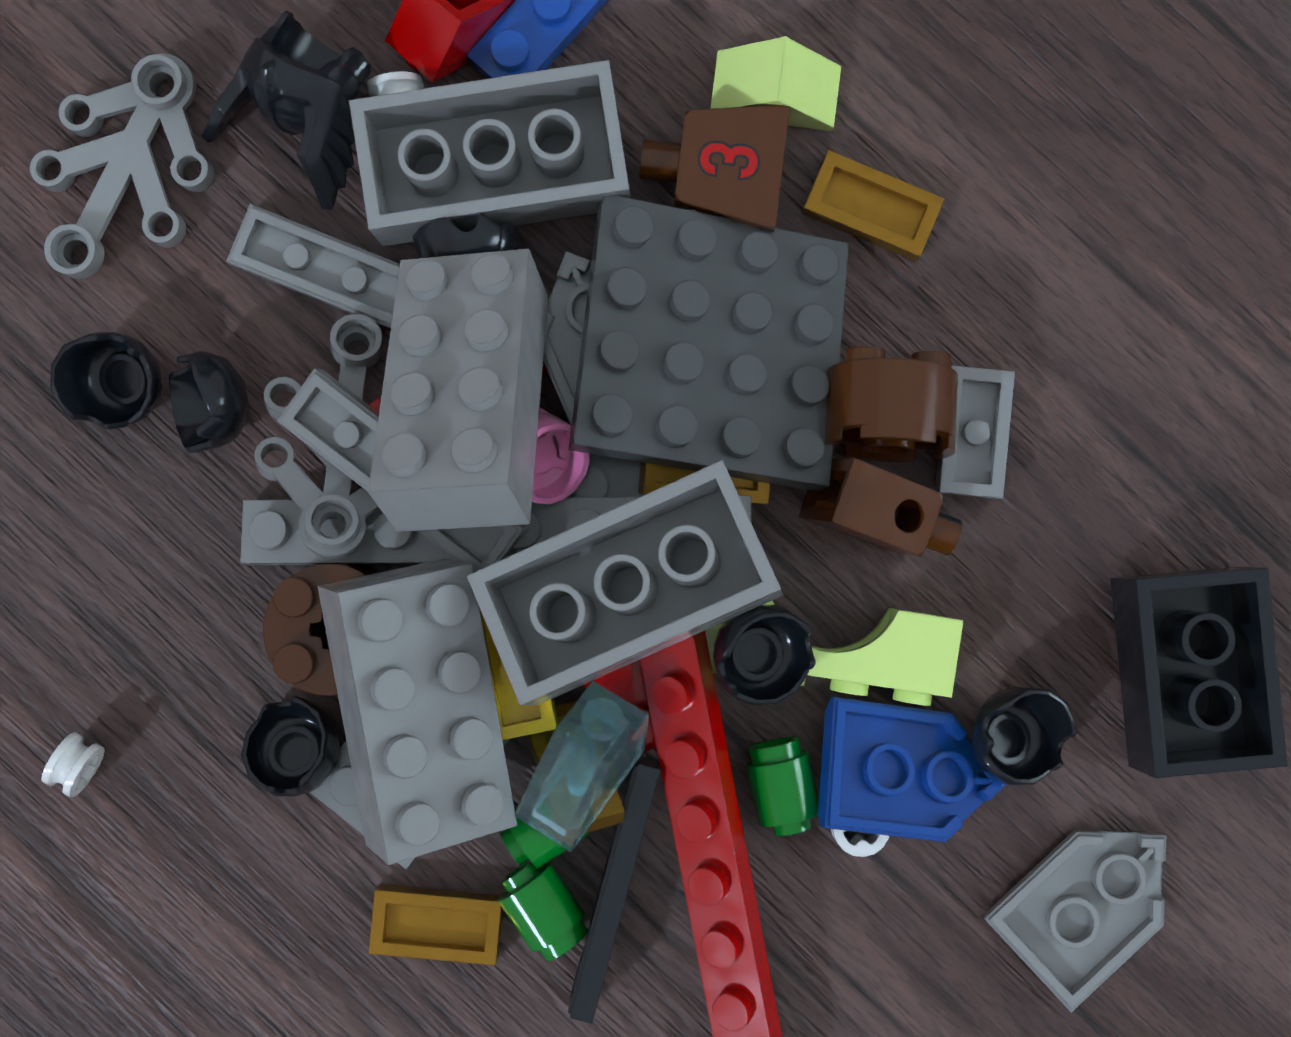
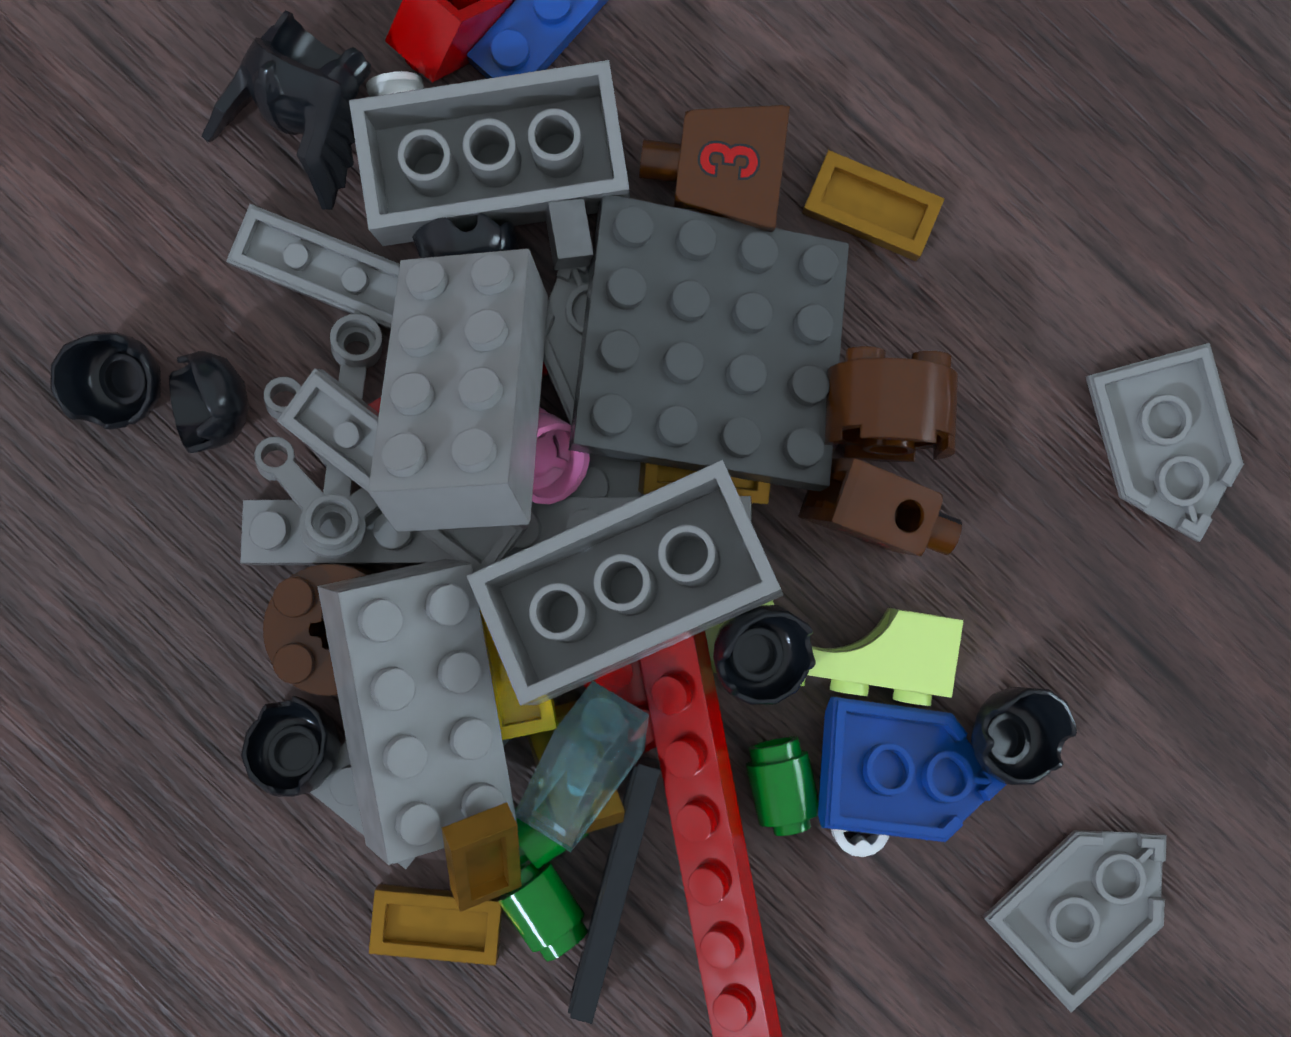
(72, 764): white bush -> none
(126, 158): light grey plant -> none
(482, 856): none -> pearl gold tile
(569, 233): none -> flat silver piece
(779, 74): yellowish green slope -> none
(981, 435): light grey plate -> none
(1168, 436): none -> light grey tile
(1199, 671): black brick -> none

